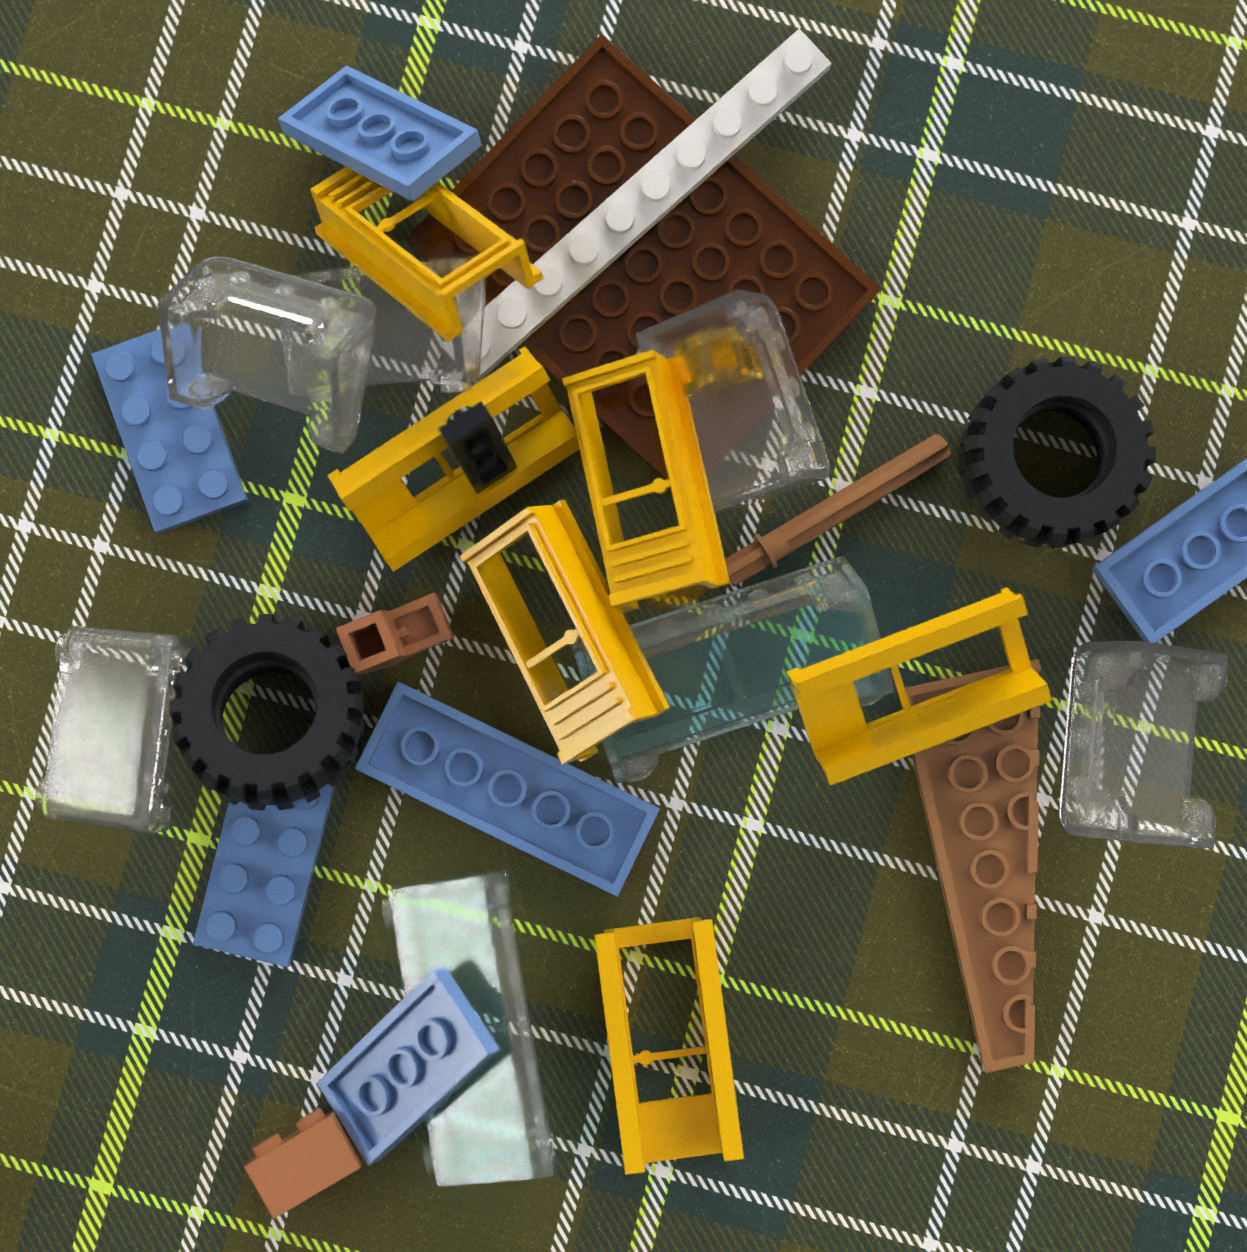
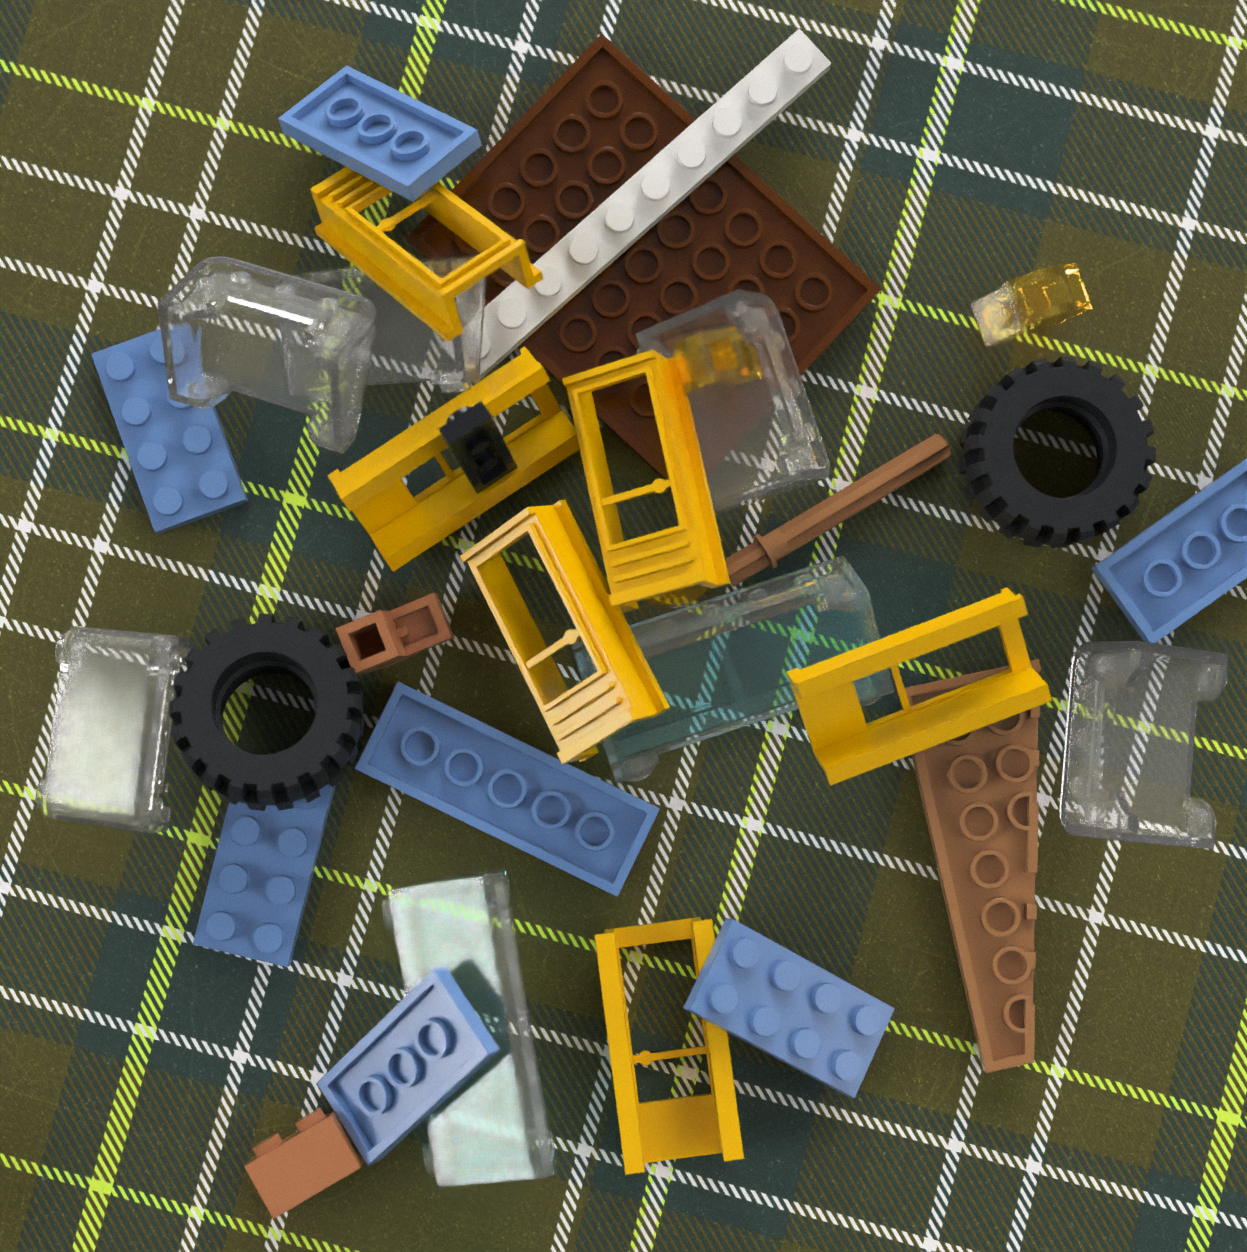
(789, 1008): none -> medium blue plate
(1030, 303): none -> clear yellow brick

